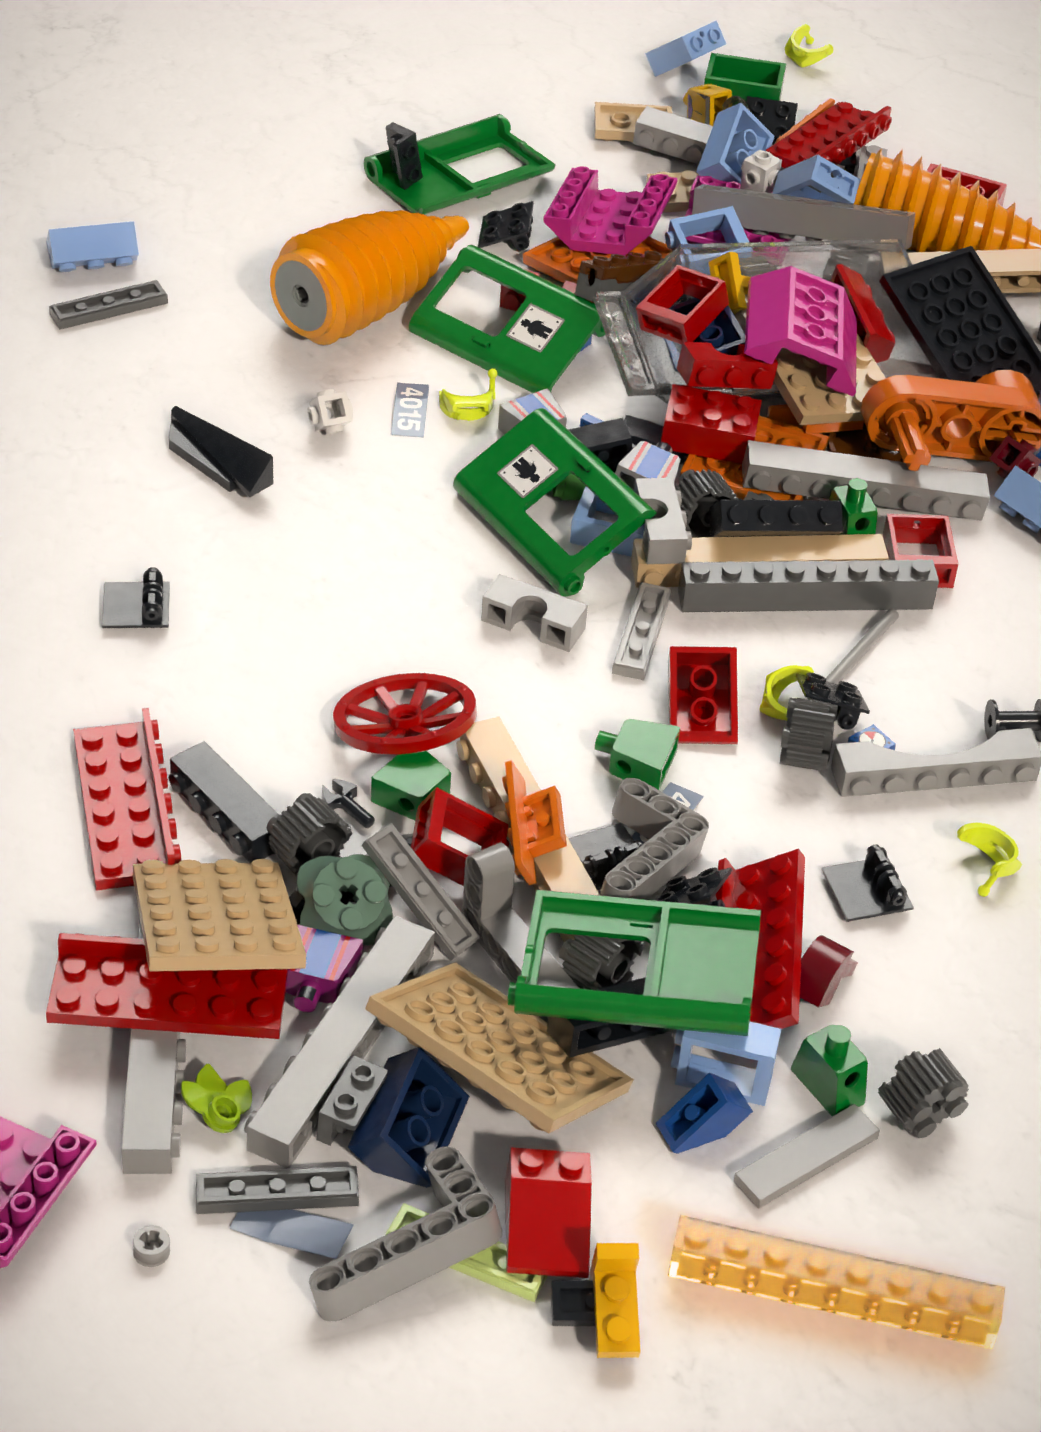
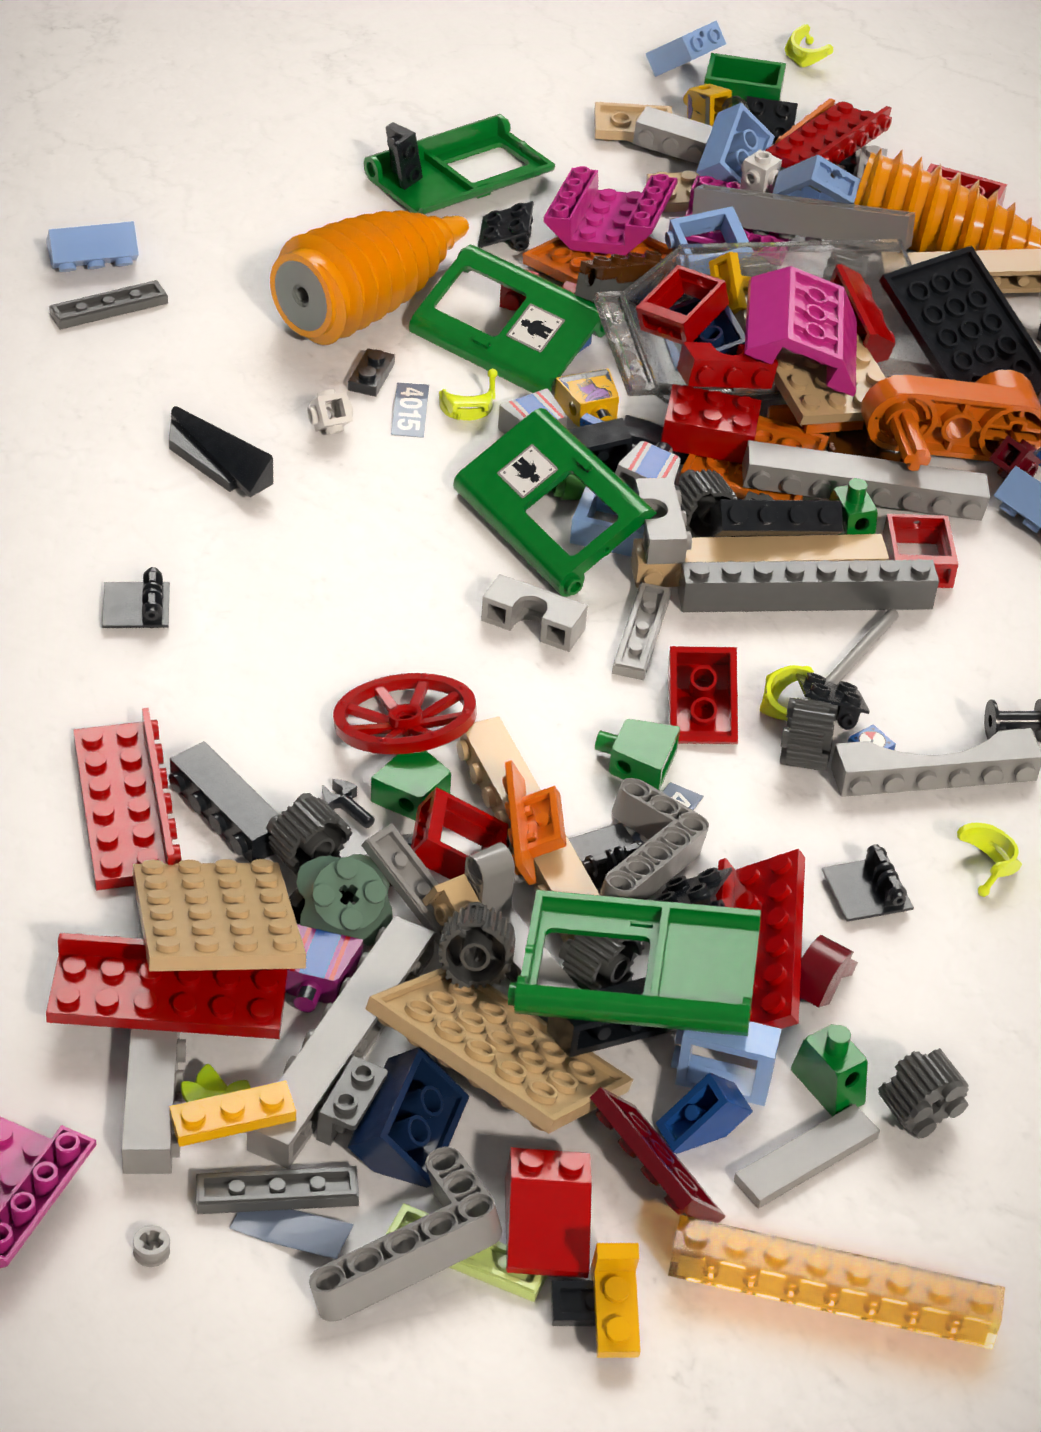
(232, 1113): none -> yellow plate
(371, 372): none -> black plate
(450, 897): none -> tan brick
(481, 929): none -> dark grey brick
(588, 393): none -> yellow torso
(659, 1161): none -> dark red plate

